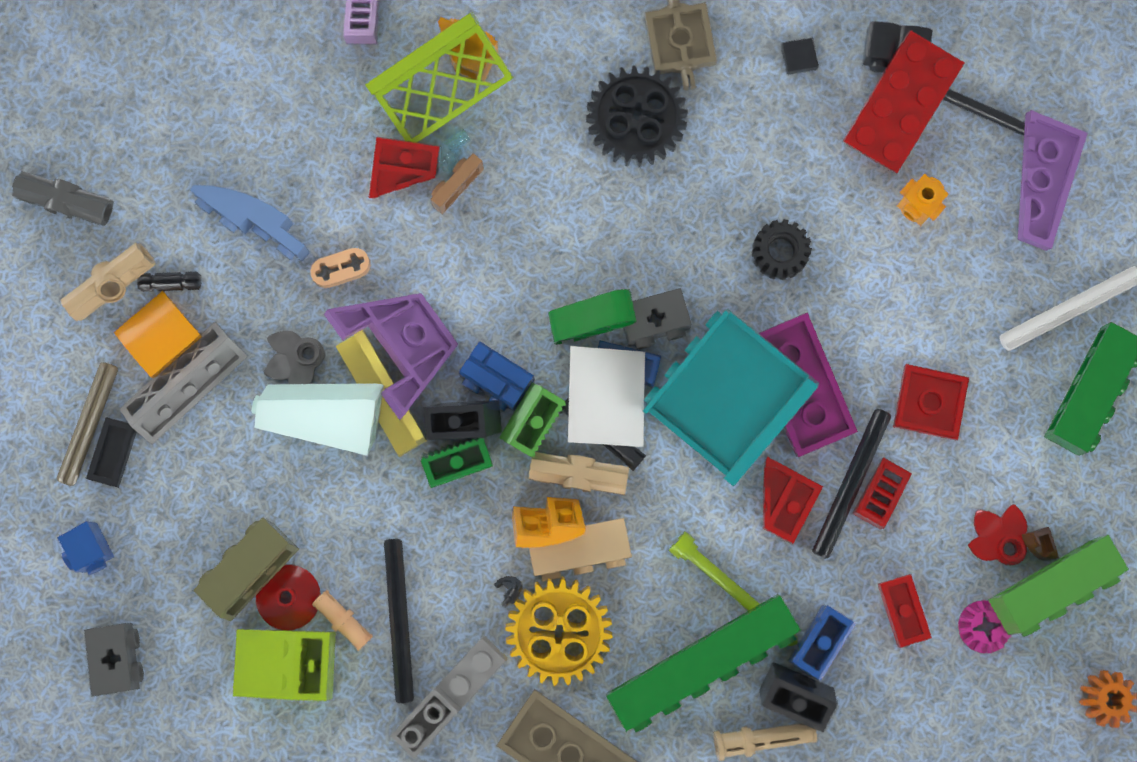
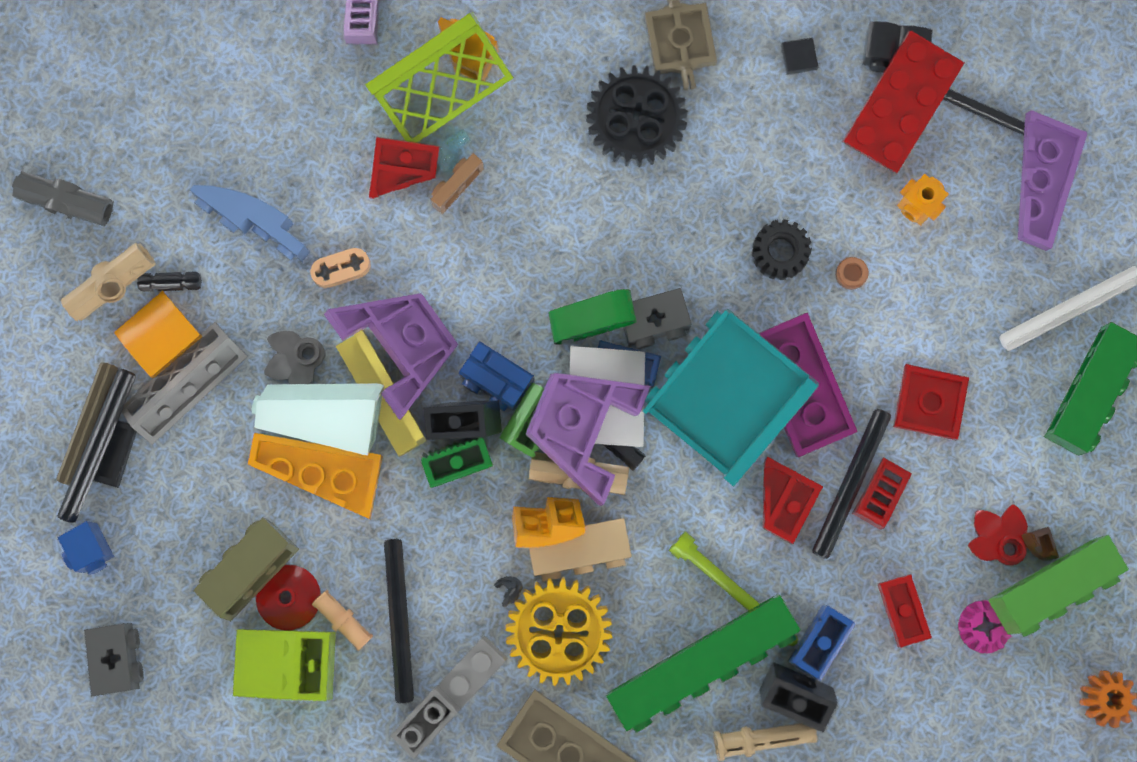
(96, 446): none -> black axle
(322, 470): none -> light orange wing
(571, 419): none -> medium lavender wing
(852, 273): none -> nougat tile

